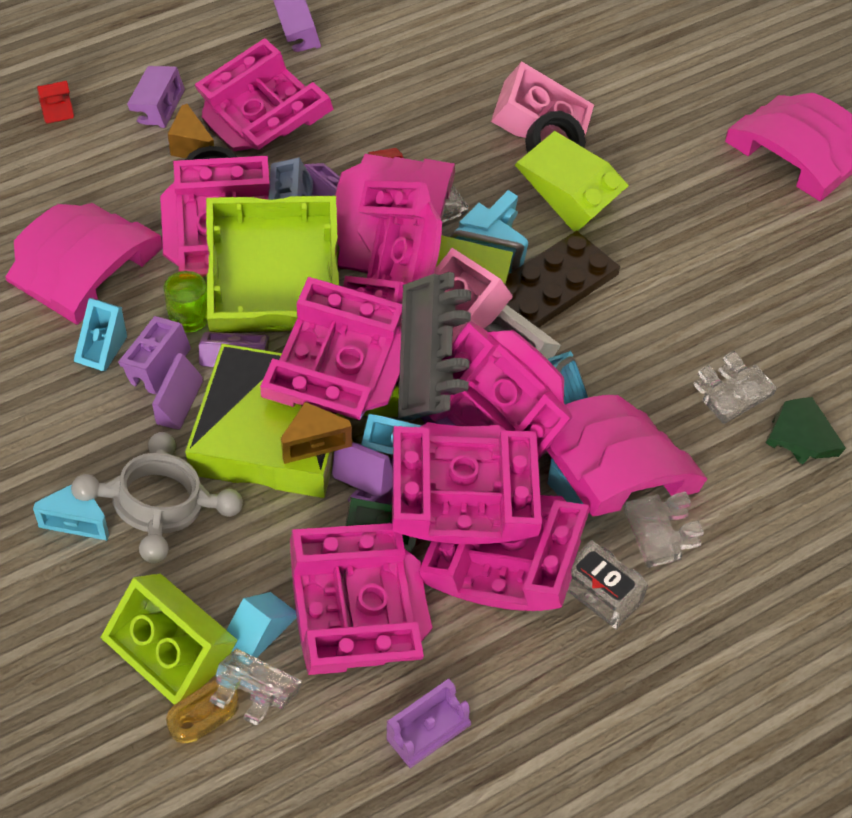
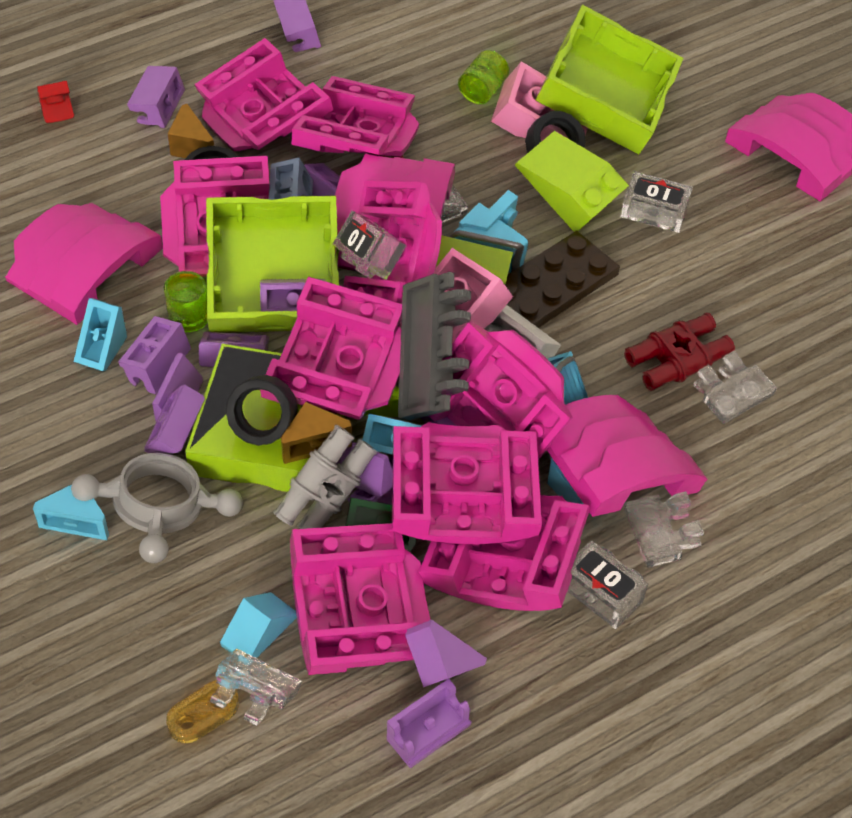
(167, 637): lime slope -> none
(175, 421): none -> medium lavender slope
(239, 423): none -> black tyre
(280, 294): none -> medium lavender slope
(325, 480): none -> light grey pin
(362, 121): none -> dark pink slope
(368, 246): none -> clear brick
(440, 653): none -> medium lavender slope
(483, 77): none -> clear neon green wheel
(610, 79): none -> lime tile
(656, 201): none -> clear brick
(678, 351): none -> dark red pin
(804, 431): dark green slope -> none

